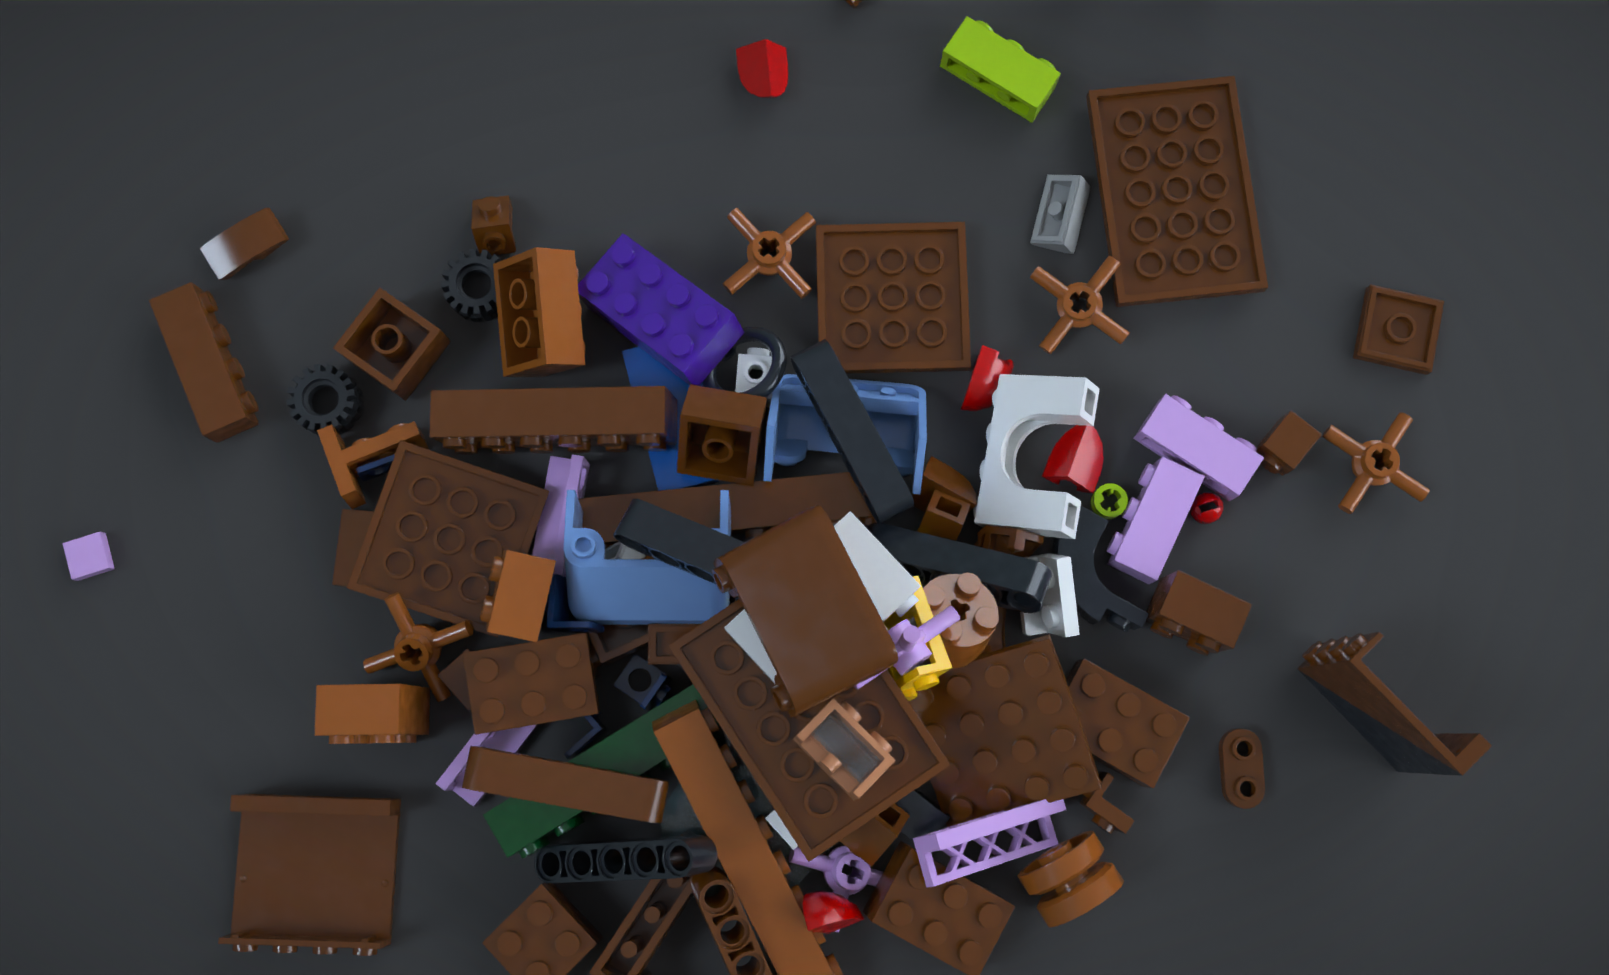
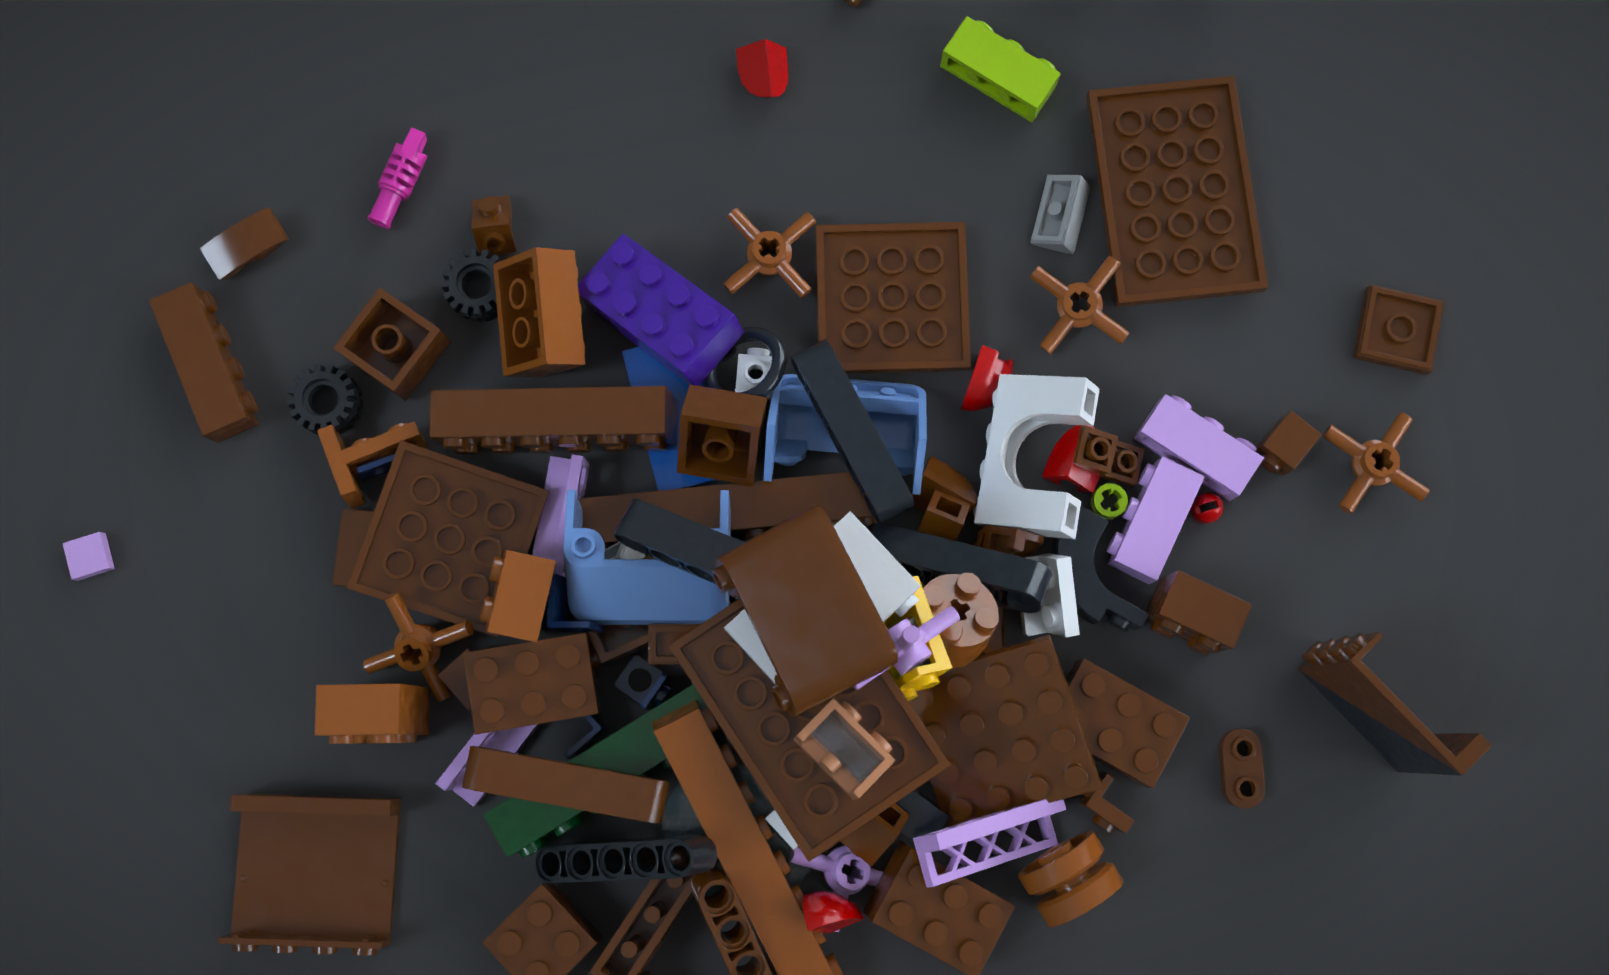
(399, 178): none -> dark pink hinge
(1108, 457): none -> reddish brown slope

